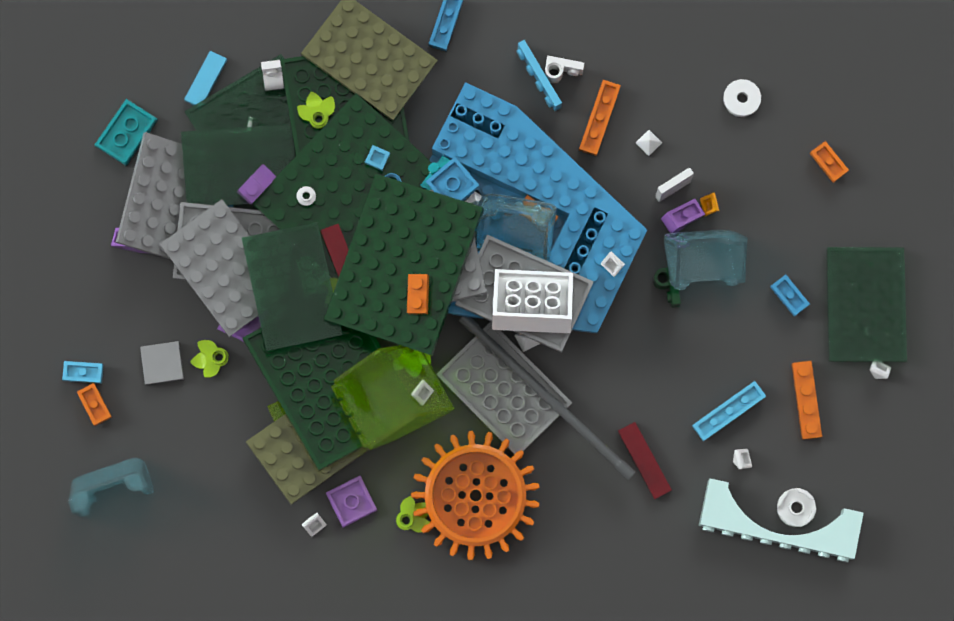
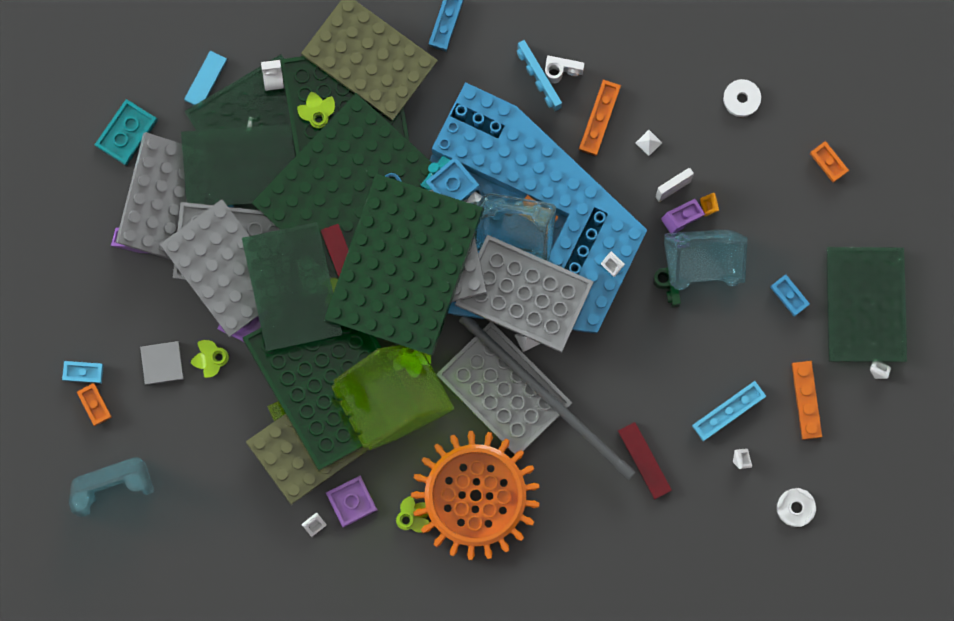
(256, 184): medium lavender slope -> none
(306, 202): white plate -> none
(377, 158): medium azure plate -> none
(418, 293): orange plate -> none
(422, 392): white slope -> none
(532, 301): white slope -> none
(835, 539): light aqua arch -> none

